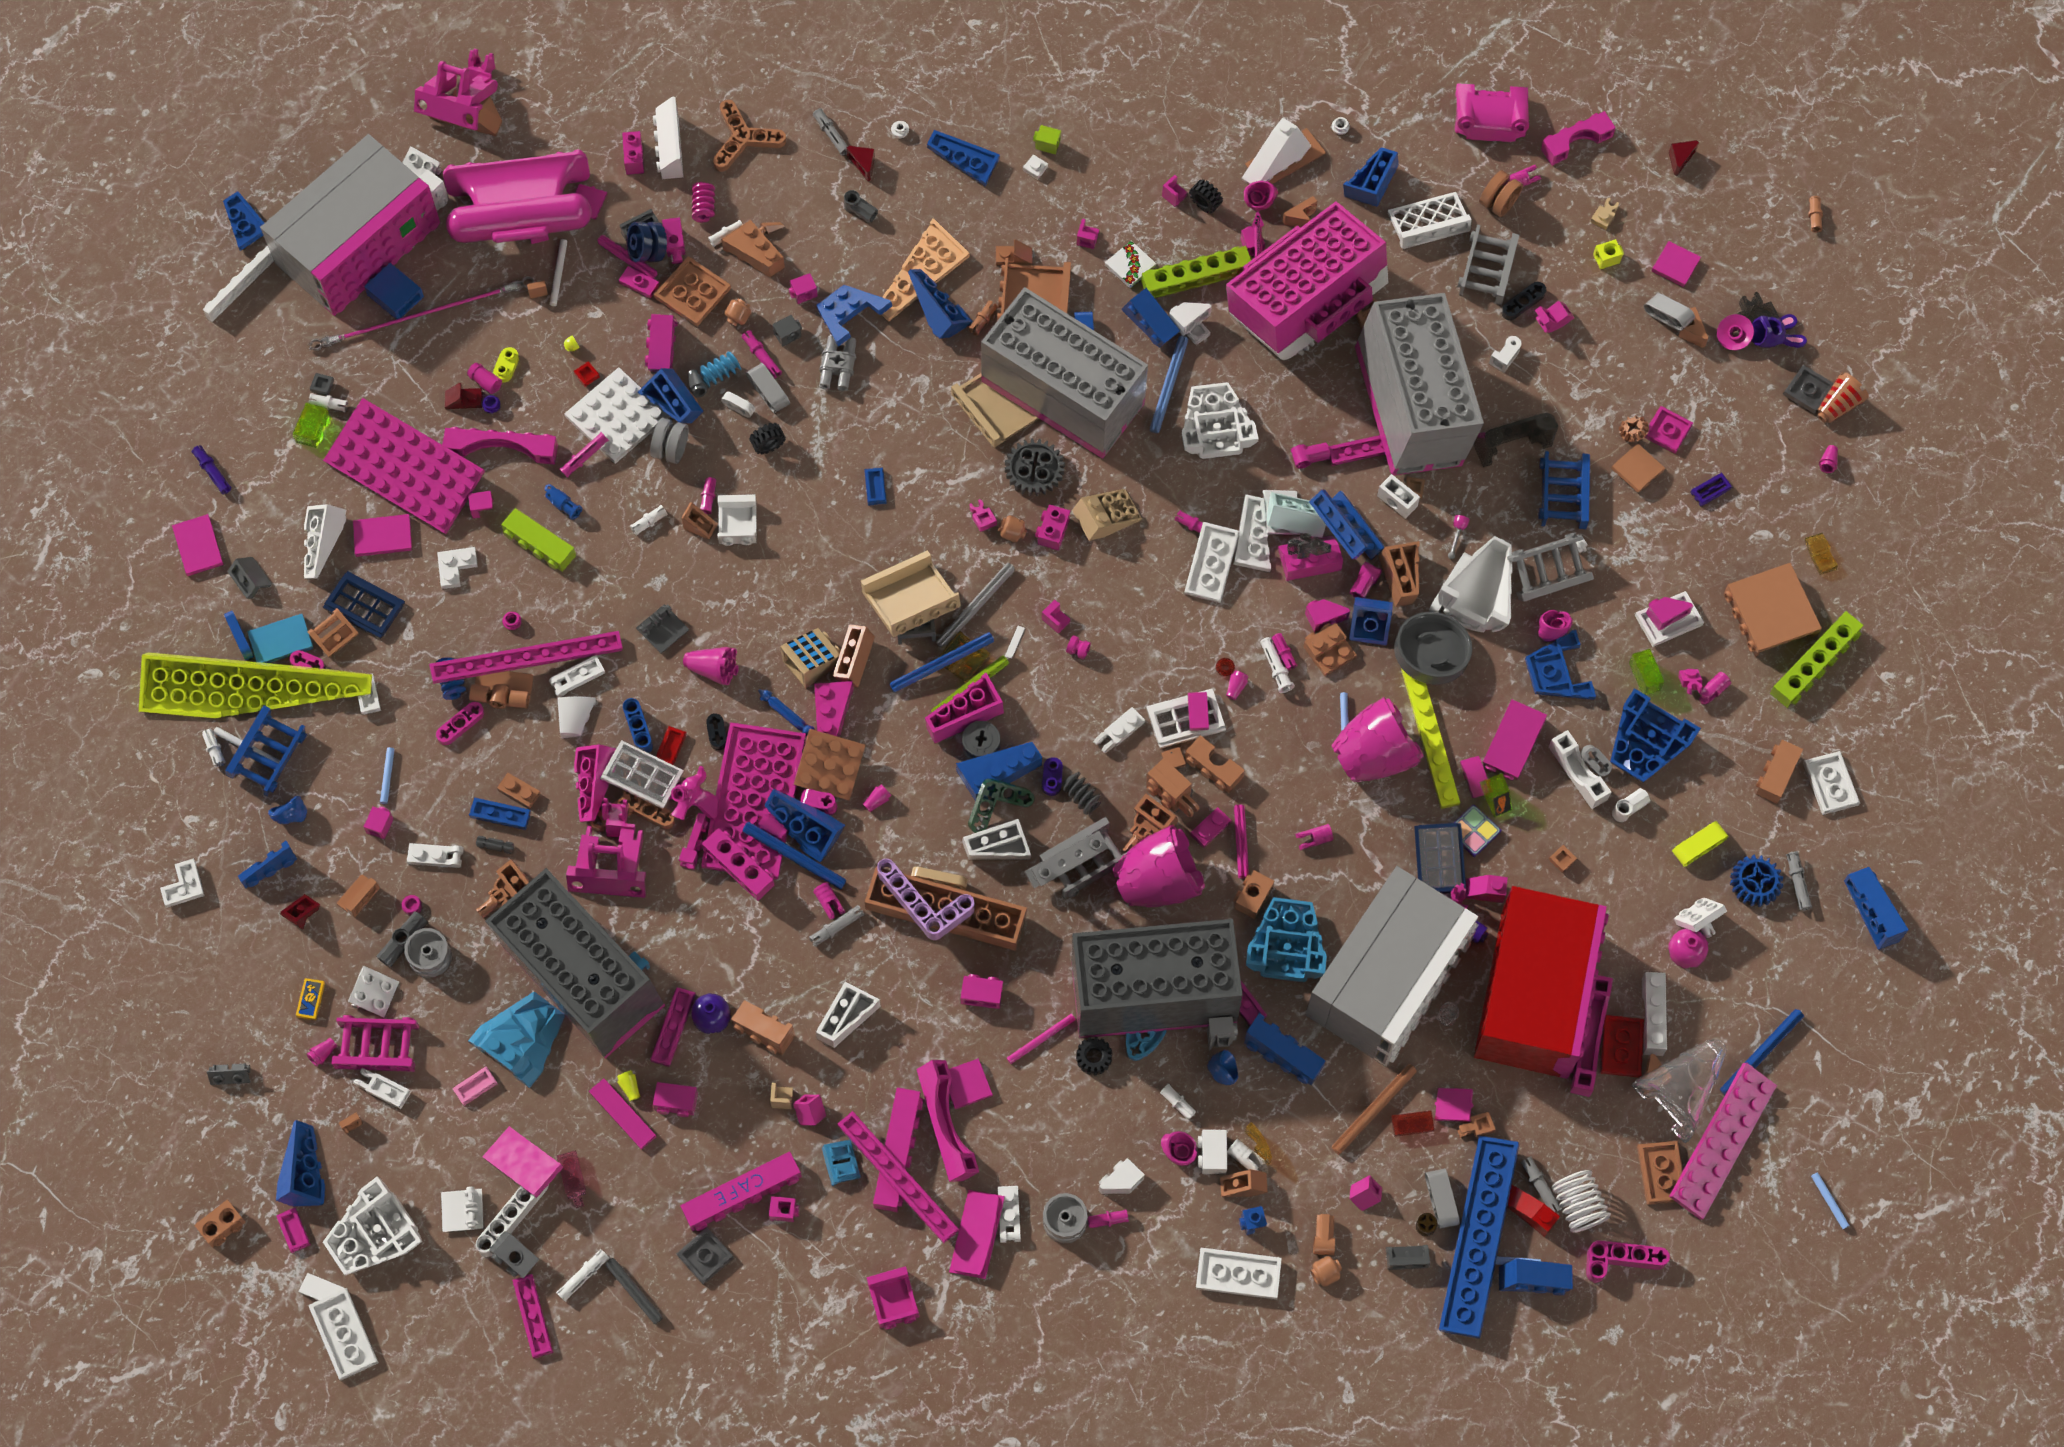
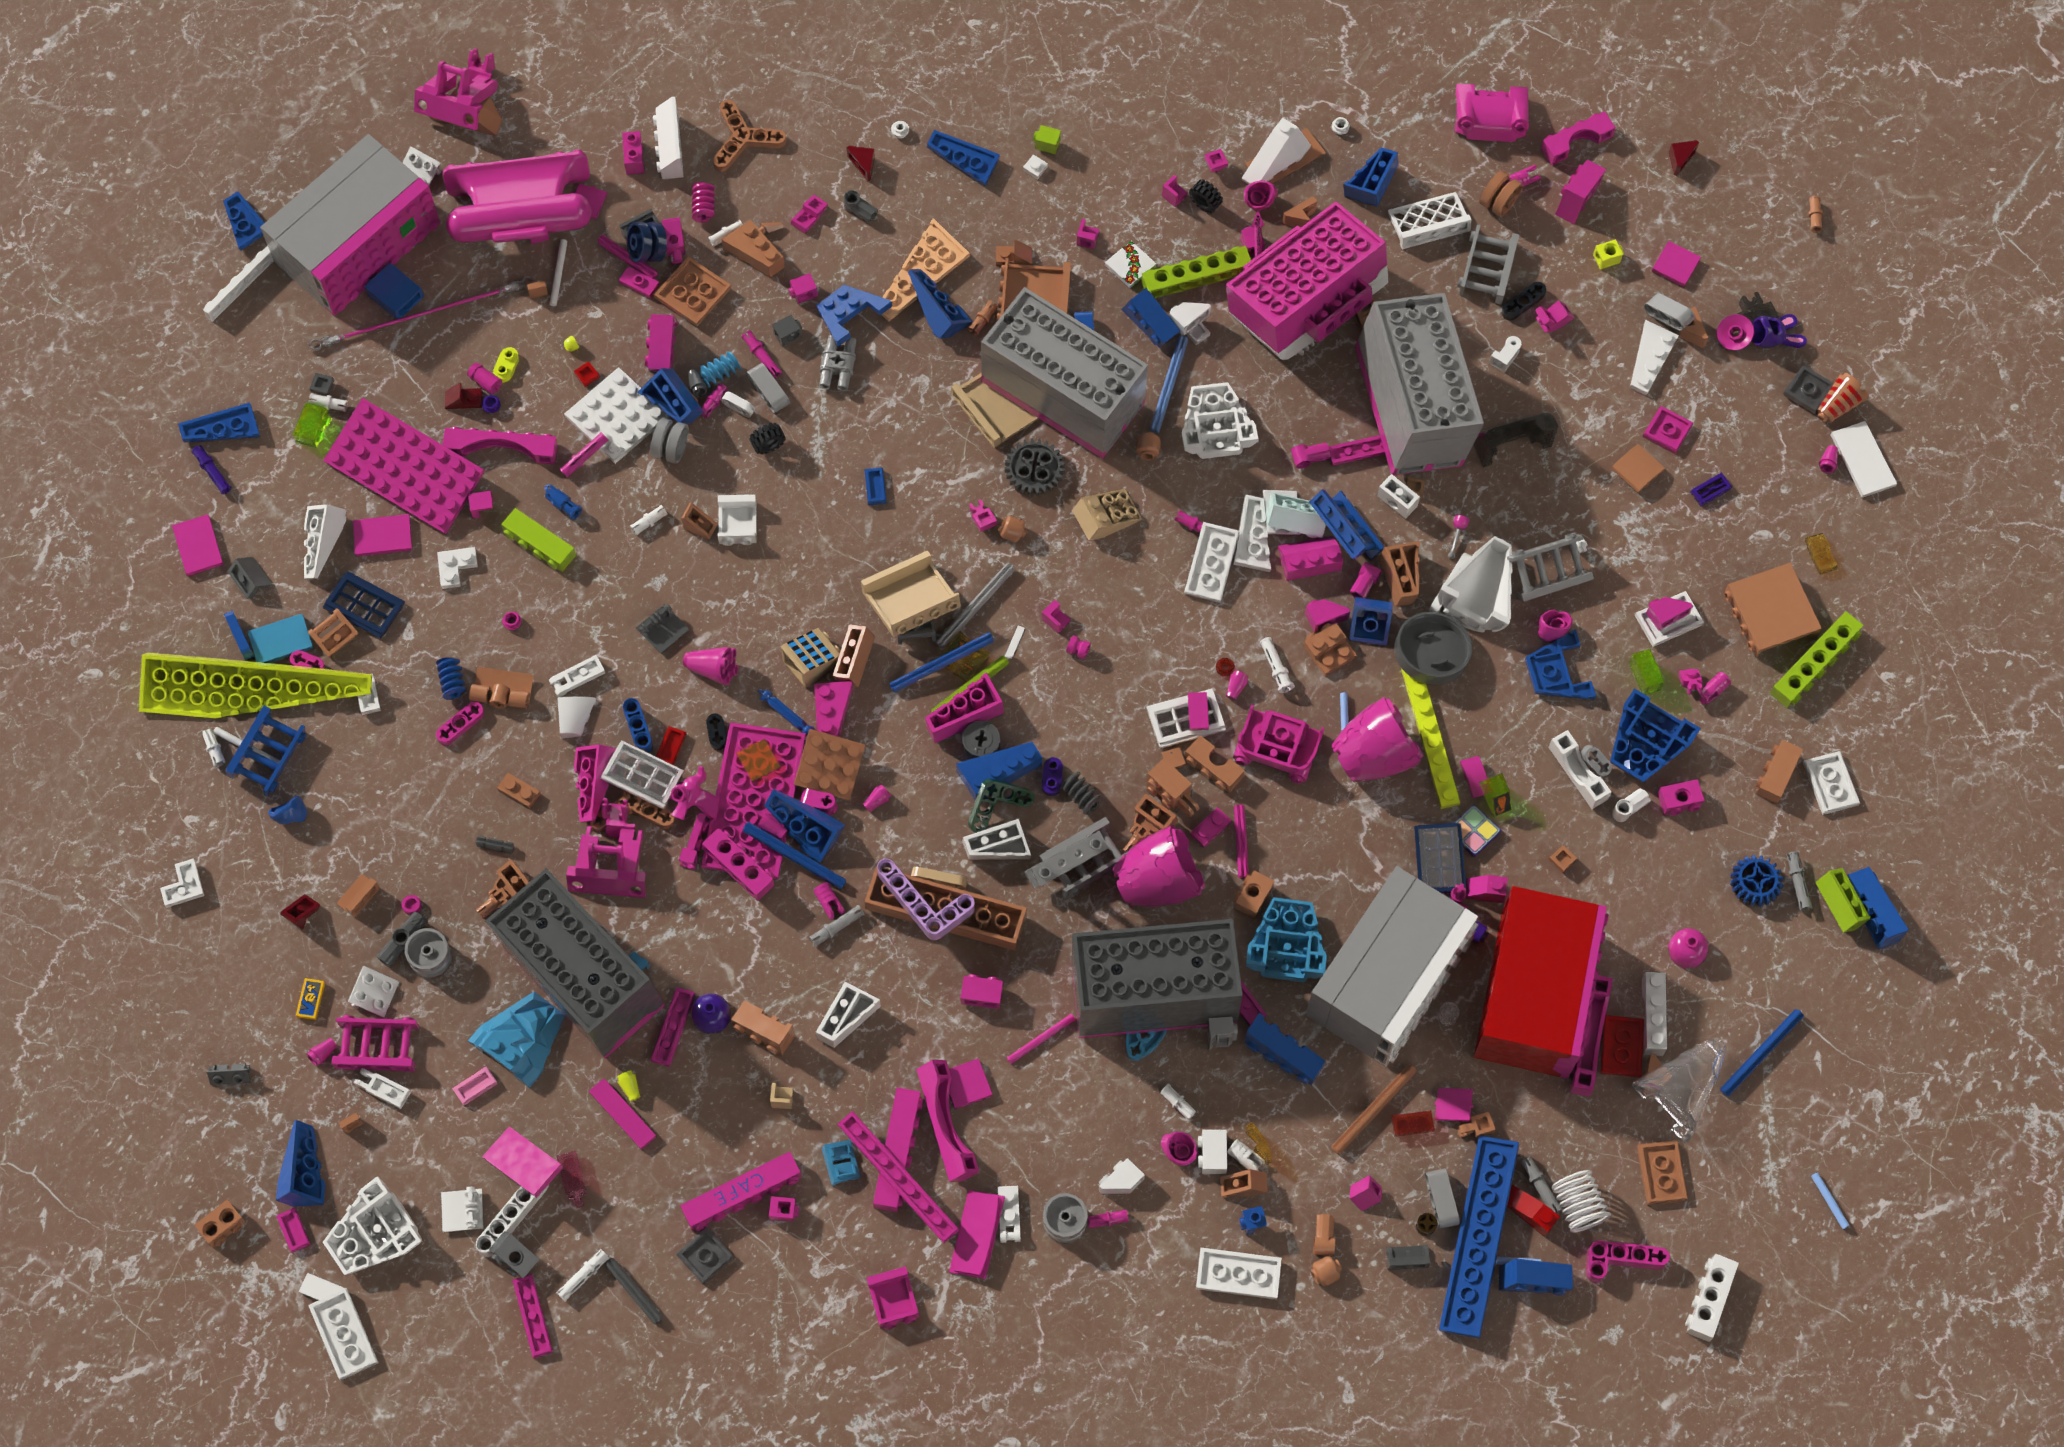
(222, 425): none -> blue wing
(269, 867): blue wing -> none
(378, 822): dark pink brick -> none
(387, 776): light blue bar -> none
(434, 855): white plate -> none
(437, 188): white brick -> none
(500, 813): blue plate -> none
(525, 657): dark pink plate -> none
(675, 1099): dark pink brick -> none
(708, 495): dark pink axle -> none
(713, 400): none -> dark pink pin
(738, 312): nougat head -> none
(758, 760): none -> piece
(809, 1109): dark pink panel -> none
(810, 213): none -> dark pink slope
(827, 126): light grey pin -> none
(1053, 527): dark pink brick -> none
(1091, 1067): black tyre -> none
(1120, 729): white hinge -> none
(1148, 446): none -> nougat head
(1216, 160): none -> dark pink tile
(1223, 1068): blue hair -> none
(1278, 743): none -> dark pink piece
(1284, 651): dark pink axle -> none
(1307, 544): clear smoke plate -> none
(1318, 835): dark pink hinge -> none
(1514, 740): dark pink slope -> none
(1579, 190): none -> dark pink wedge
(1581, 482): blue fence -> none
(1604, 215): tan plate -> none
(1636, 434): nougat gear -> none
(1652, 353): none -> white wing
(1689, 790): none -> dark pink brick
(1700, 843): neon yellow beam -> none
(1700, 916): white plate -> none
(1723, 1141): dark pink plate -> none
(1726, 1270): none -> white brick
(1842, 900): none -> lime brick
(1863, 459): none -> white tile

